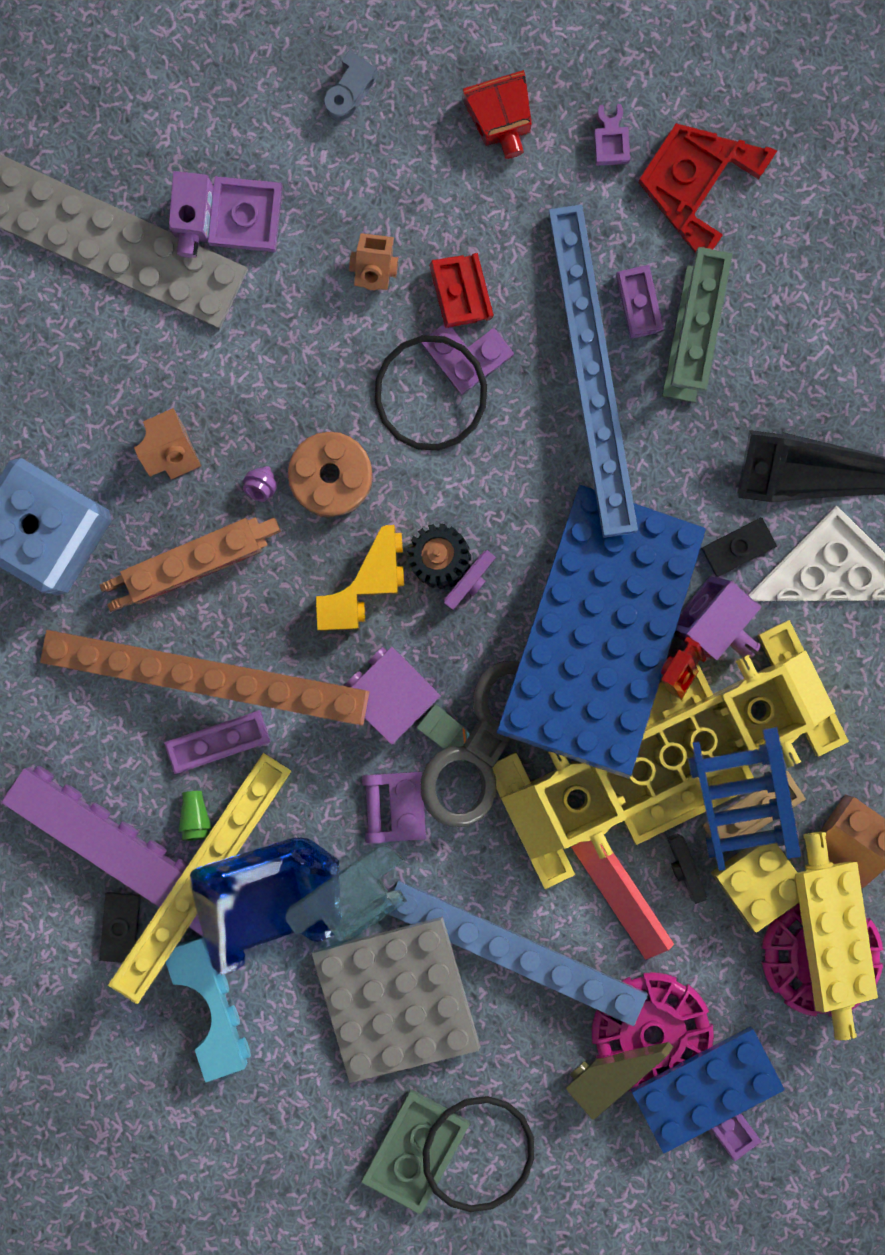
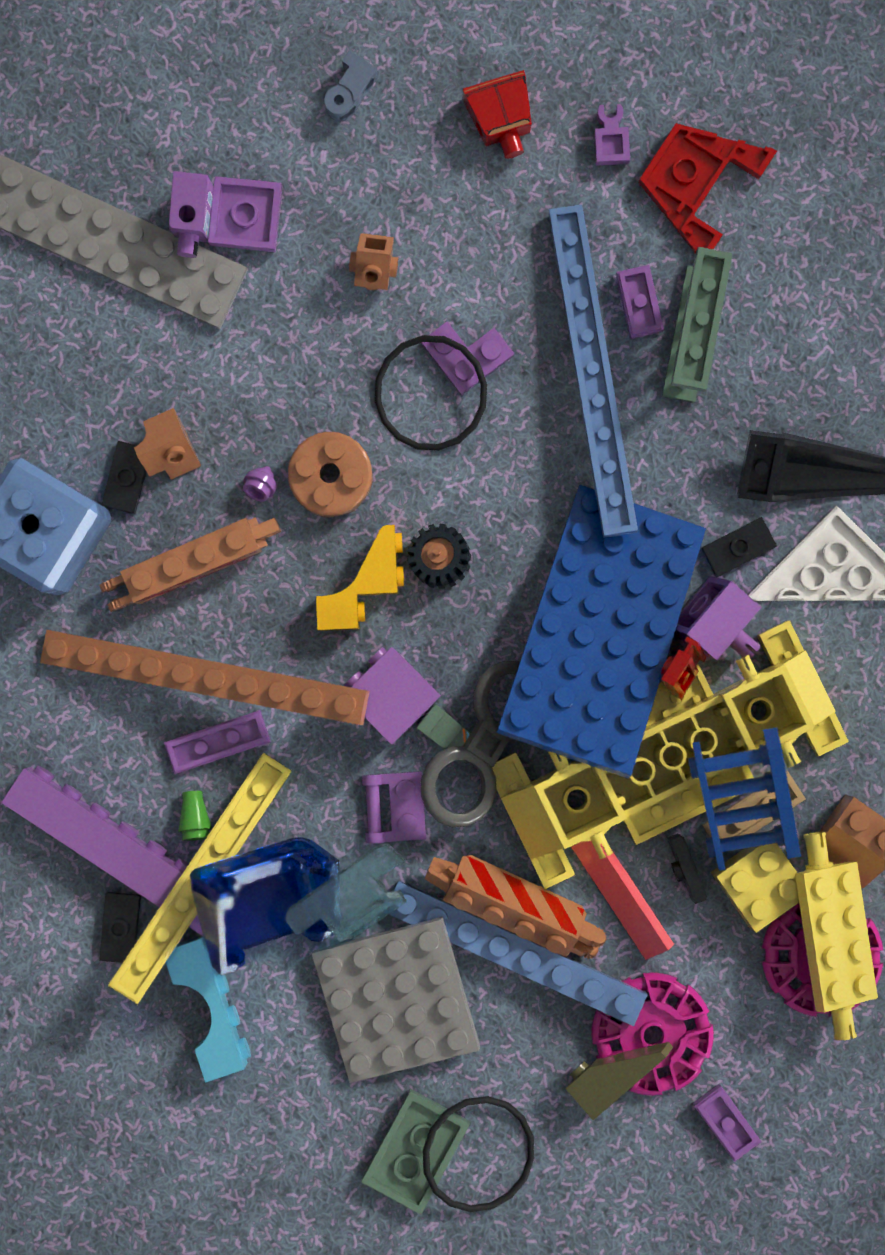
(124, 480): none -> black plate
(461, 290): red plate -> none
(471, 581): medium lavender plate -> none
(516, 905): none -> nougat hinge
(707, 1089): blue plate -> none

